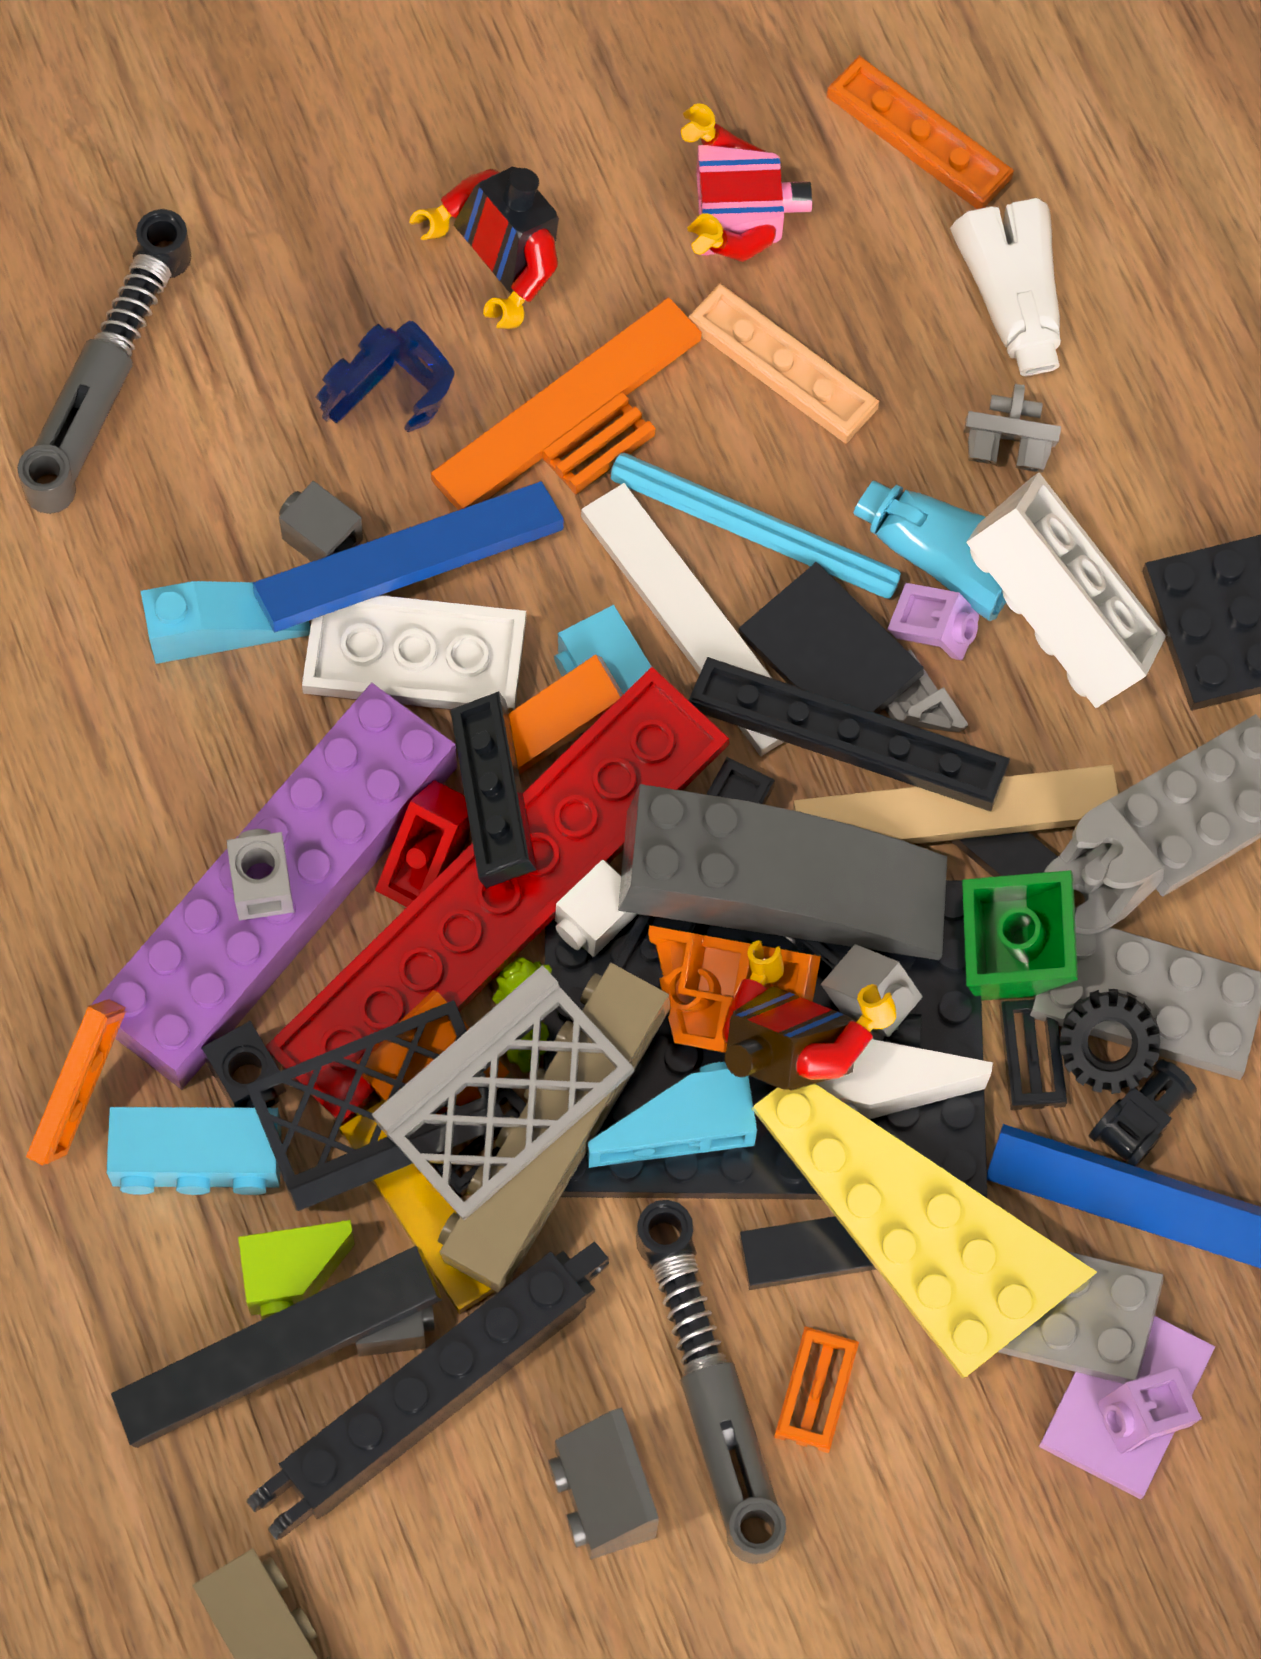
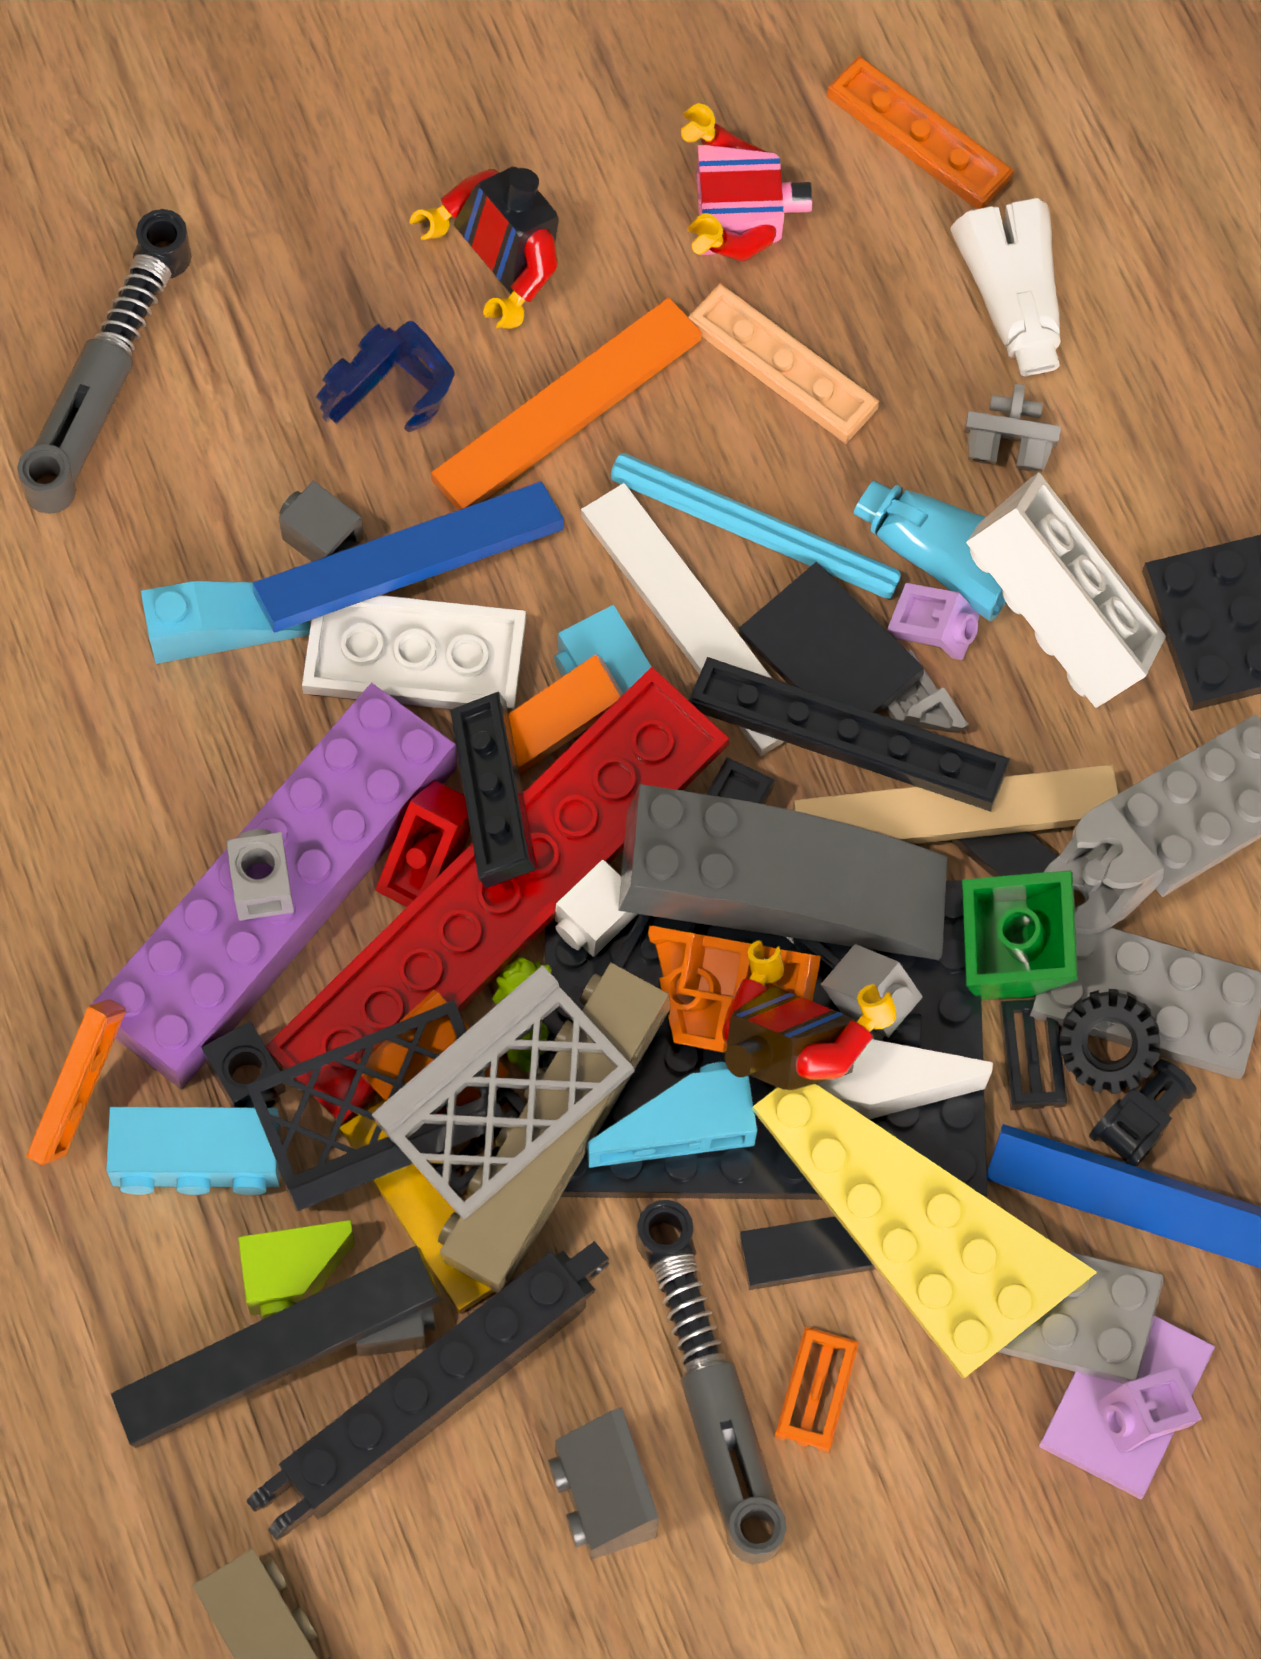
(630, 417): orange tile -> none

